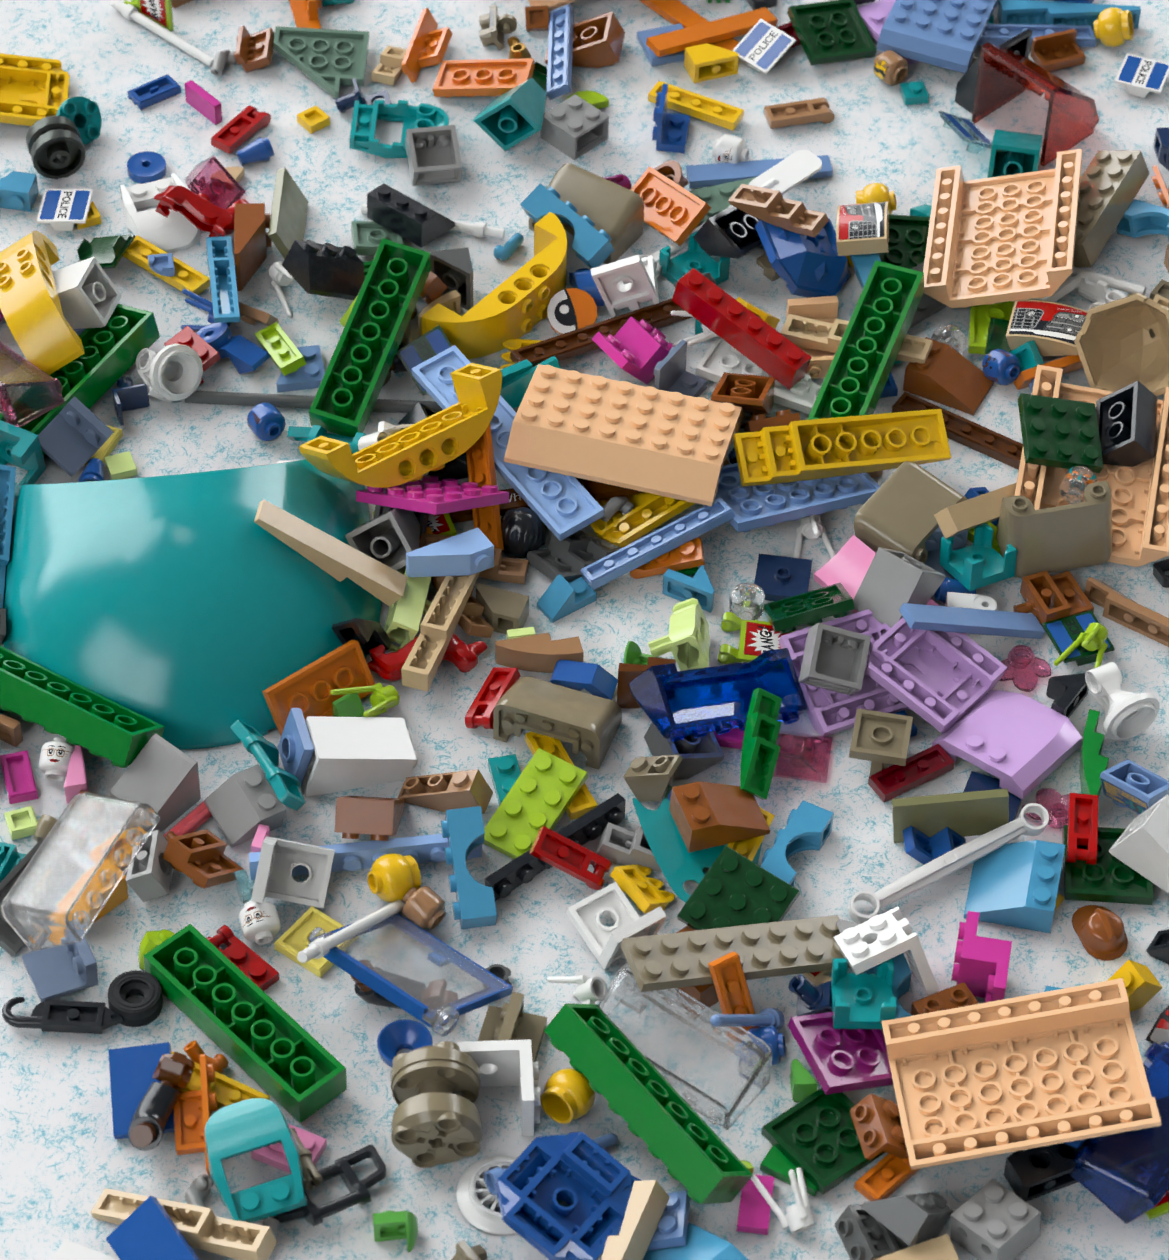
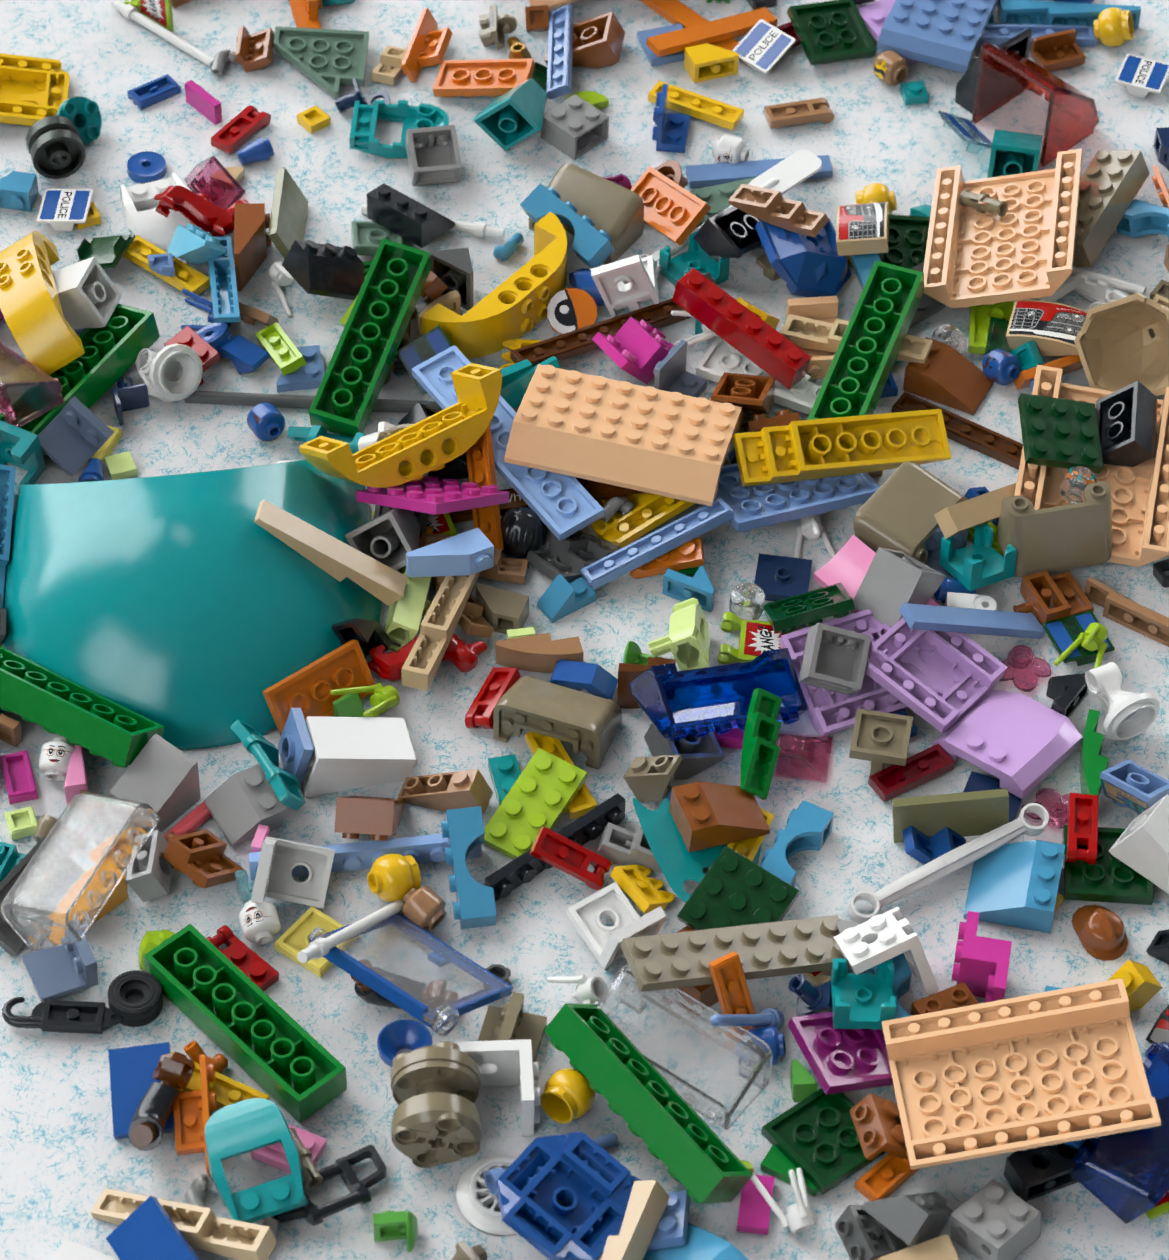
(195, 245): none -> medium azure slope
(971, 200): none -> dark tan pin

